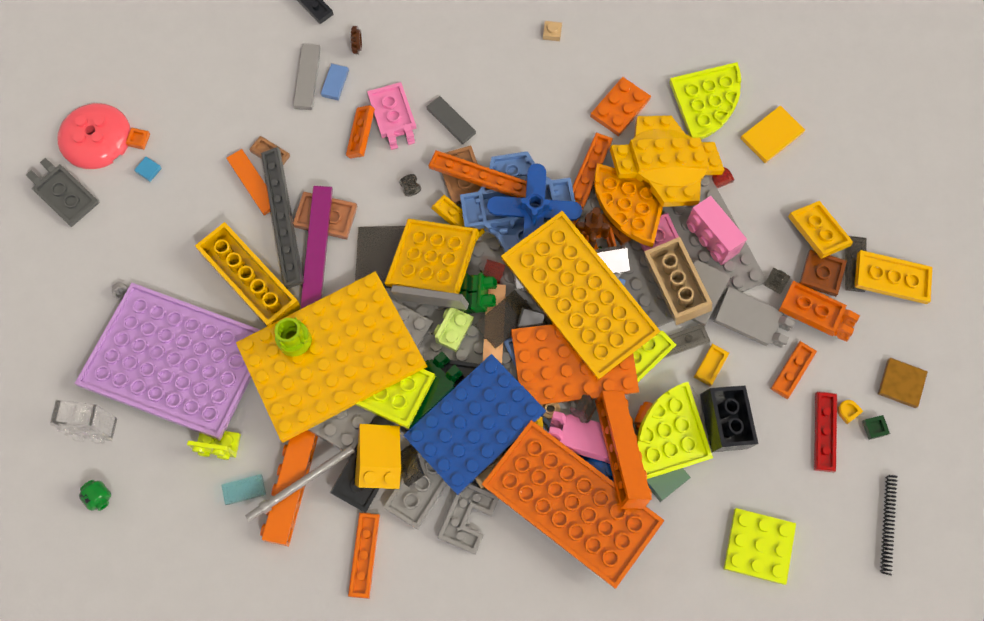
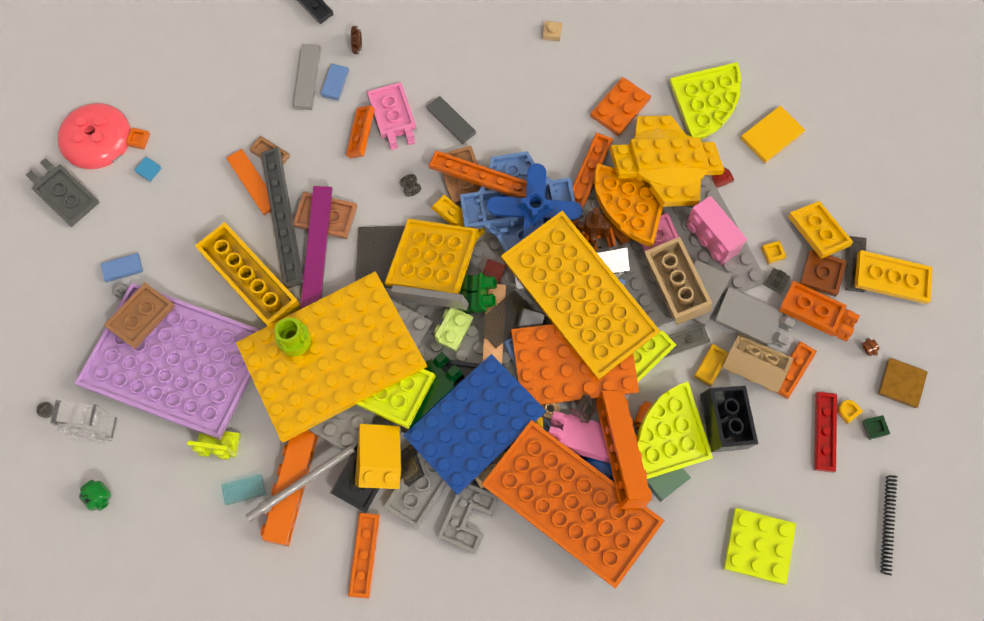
(46, 411): none -> clear smoke hinge
(121, 267): none -> medium blue tile
(139, 315): none -> medium nougat plate
(758, 363): none -> tan slope
(773, 252): none -> yellow tile
(870, 347): none -> dark orange plate

